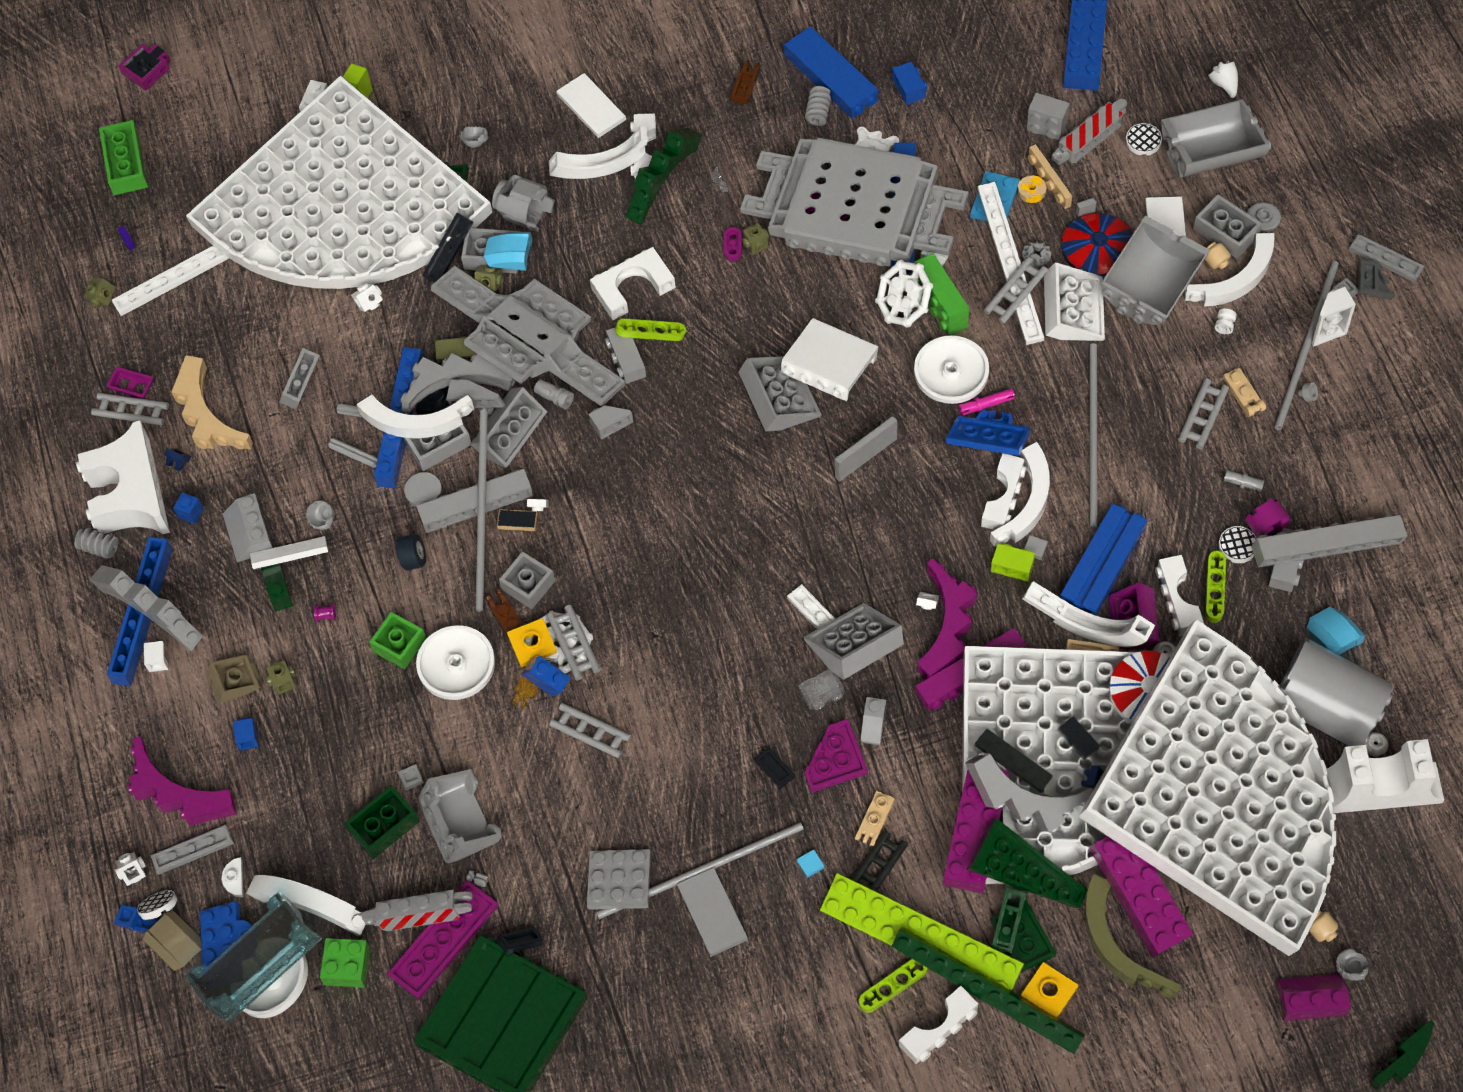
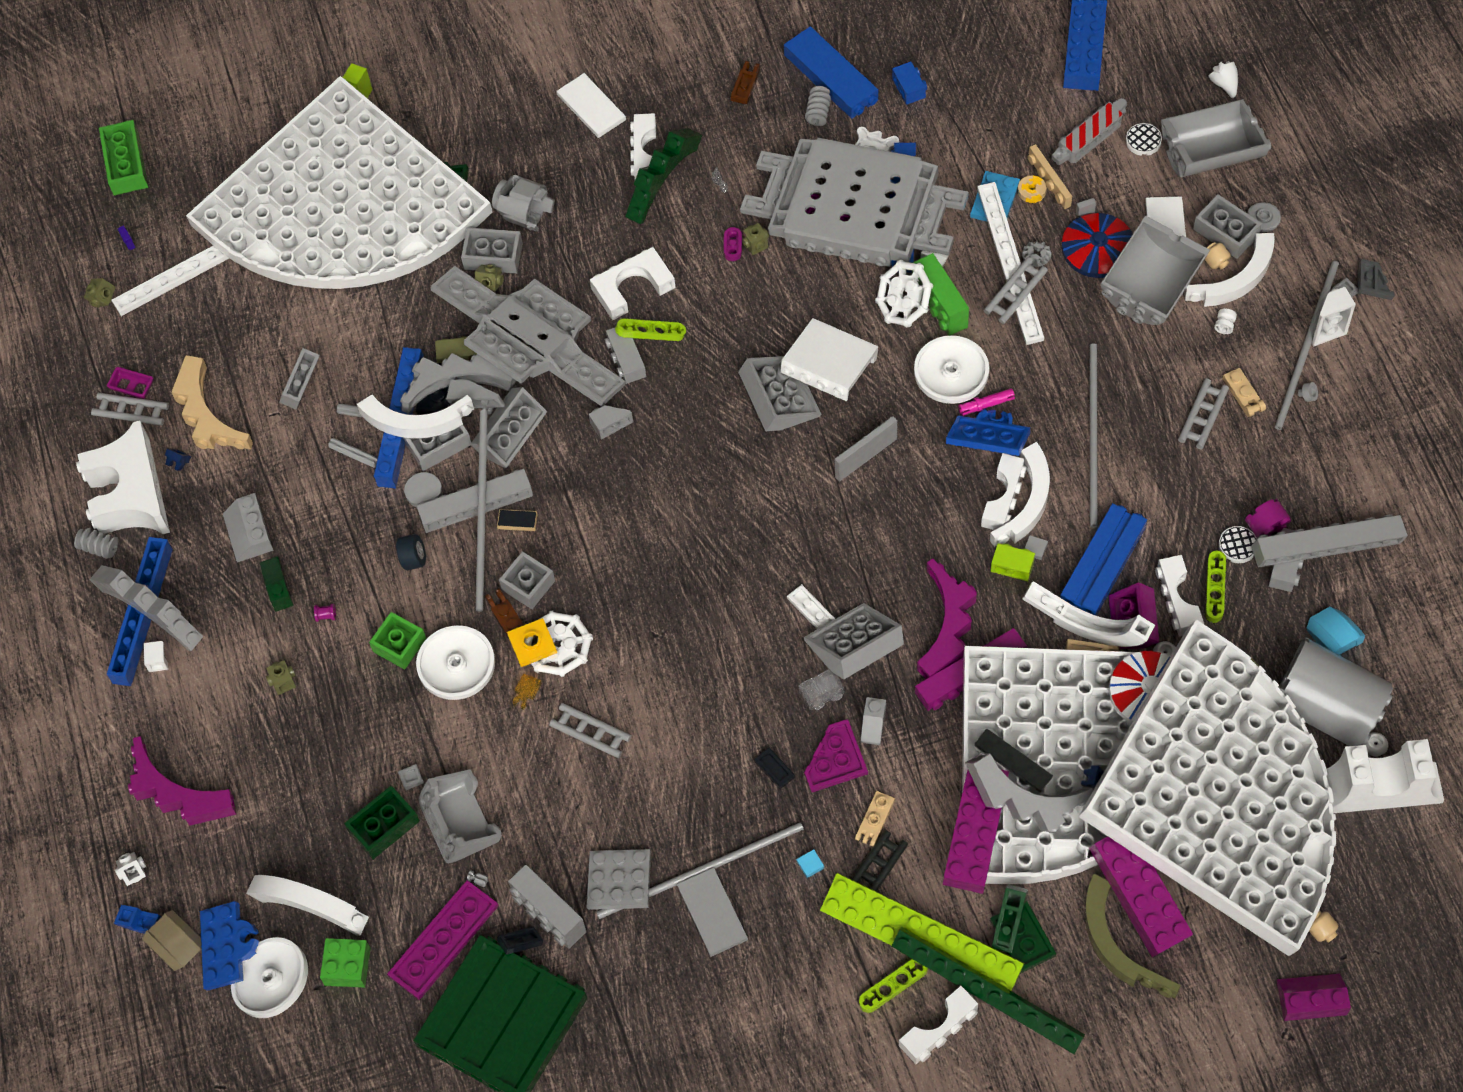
(145, 65): piece -> none
(156, 903): white tile -> none
(188, 508): blue brick -> none
(192, 849): light grey tile -> none
(233, 678): dark tan slope -> none
(233, 877): white plate -> none
(245, 733): blue brick -> none
(254, 959): windscreen -> none
(288, 552): white tile -> none
(313, 90): white plate -> none
(320, 515): light grey hair -> none
(367, 297): white brick -> none
(418, 910): light grey hinge -> none
(447, 250): black plate -> none
(474, 136): light grey hair -> none
(508, 250): medium azure slope -> none
(537, 504): white plate -> none
(545, 676): blue brick -> none
(546, 907): none -> light grey piece
(559, 396): light grey axle -> none
(569, 653): light grey bar -> none
(600, 164): white arch -> none
(927, 600): white plate -> none
(1015, 862): dark green wing -> none
(1048, 116): light grey brick -> none
(1052, 1004): yellow piece -> none
(1073, 304): white slope -> none
(1078, 738): black tile -> none
(1243, 480): light grey pin -> none
(1352, 965): light grey hair -> none
(1386, 258): light grey tile -> none
(1407, 1056): dark green slope -> none

